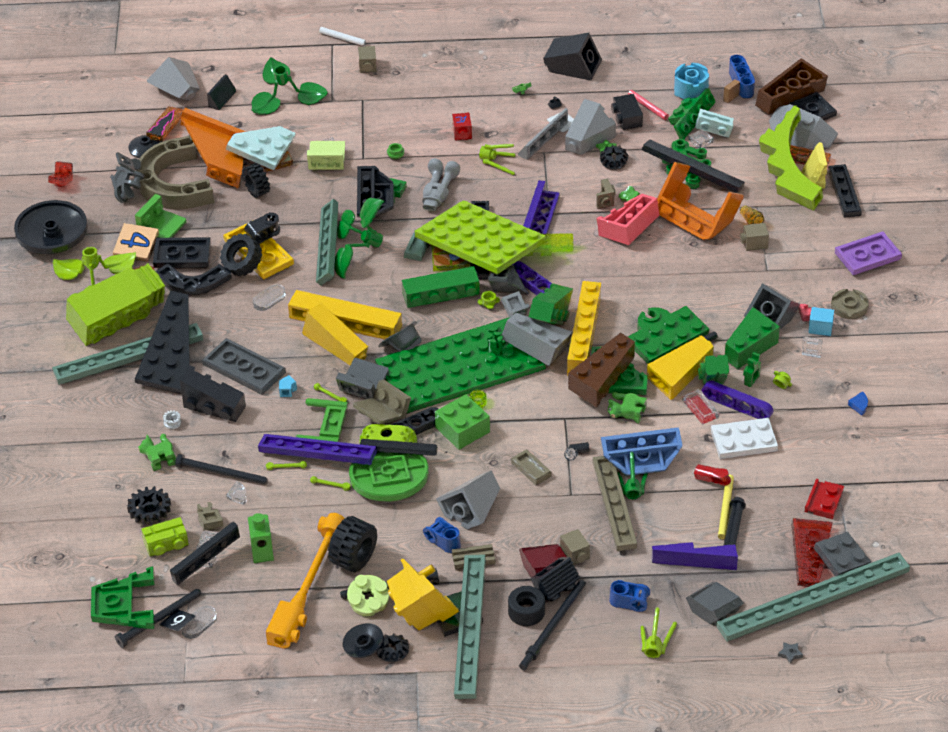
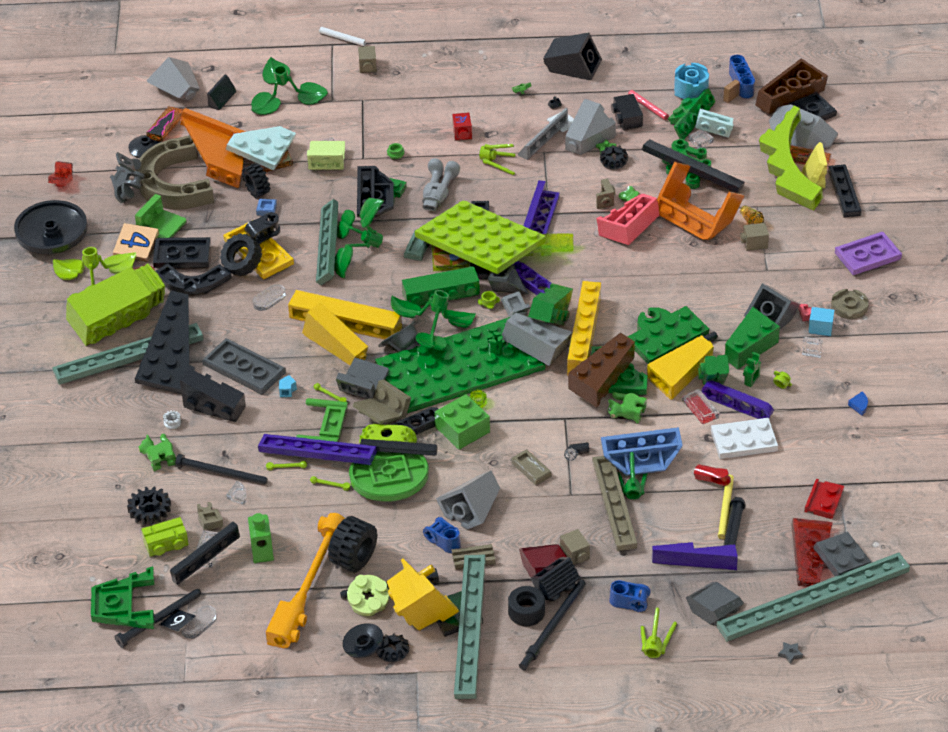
(265, 206): none -> medium blue tile
(438, 305): none -> green plant

